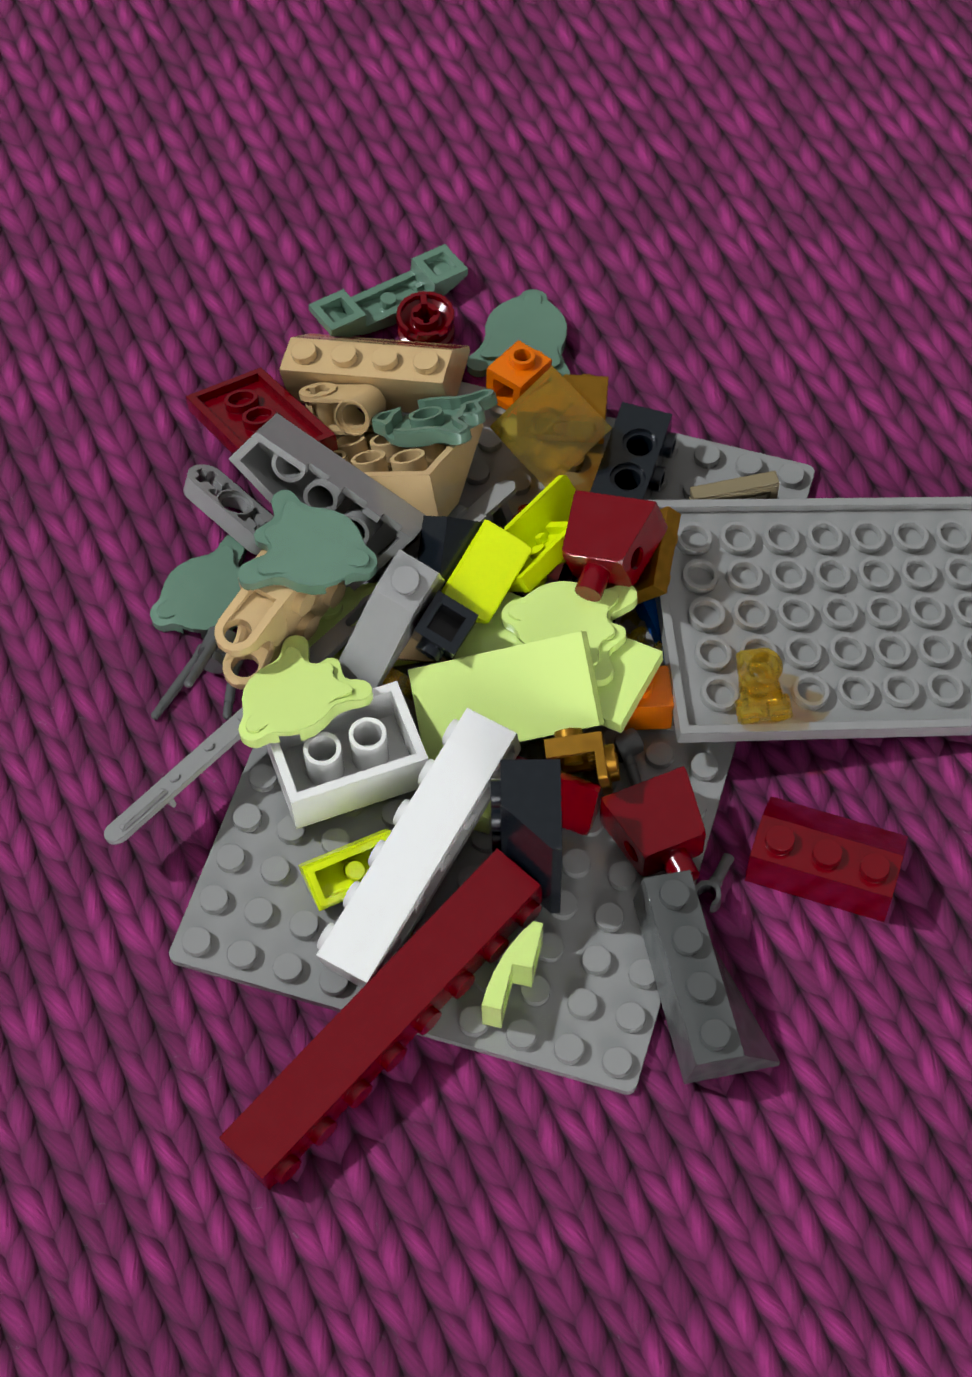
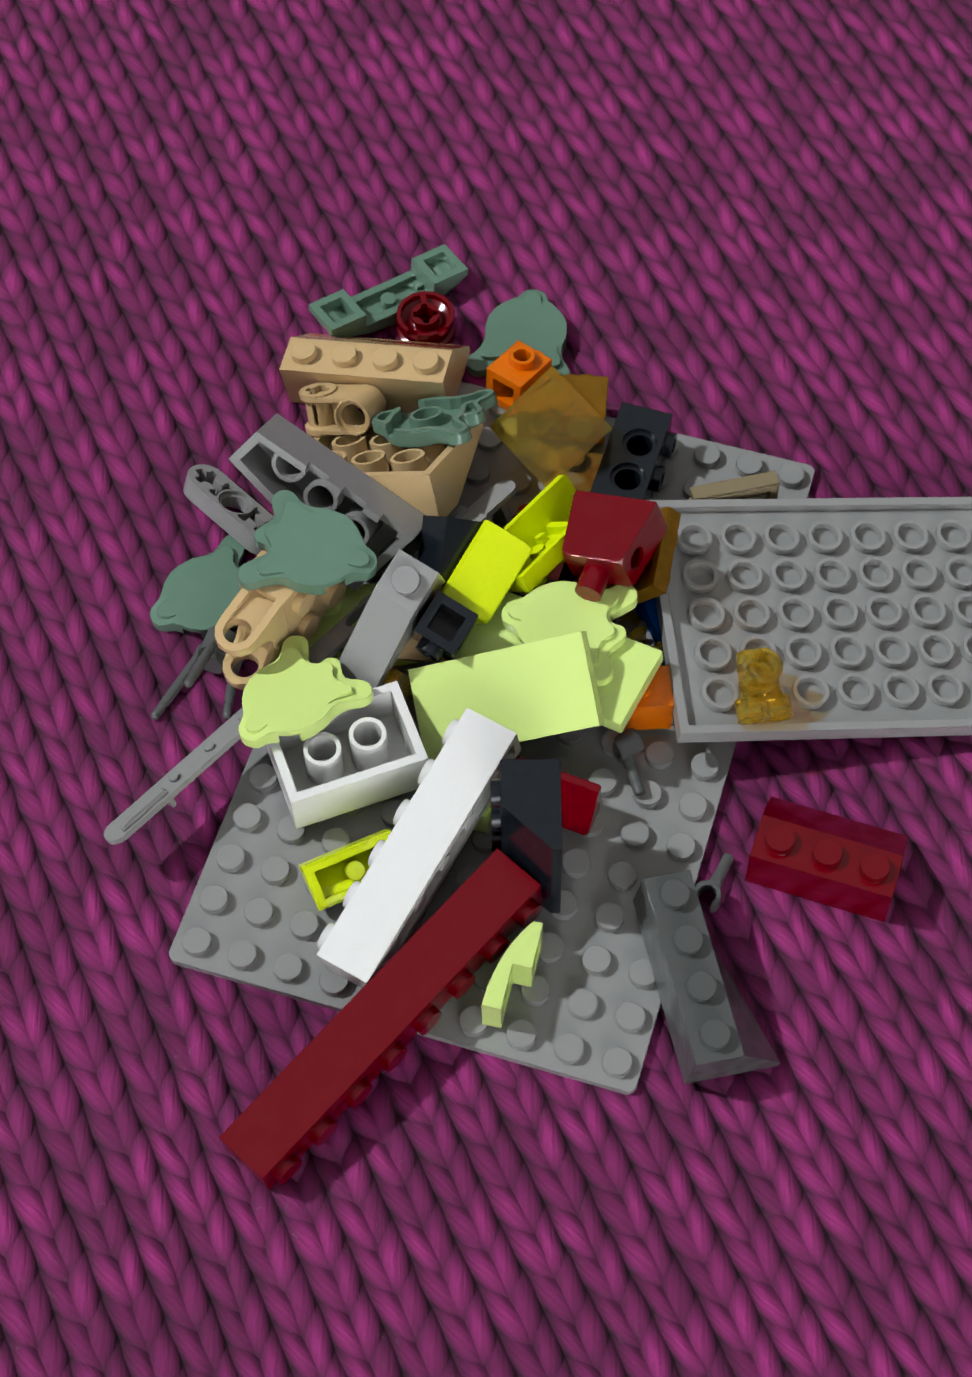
(245, 403): dark red plate -> none
(585, 753): pearl gold bracket -> none
(656, 823): dark red torso -> none

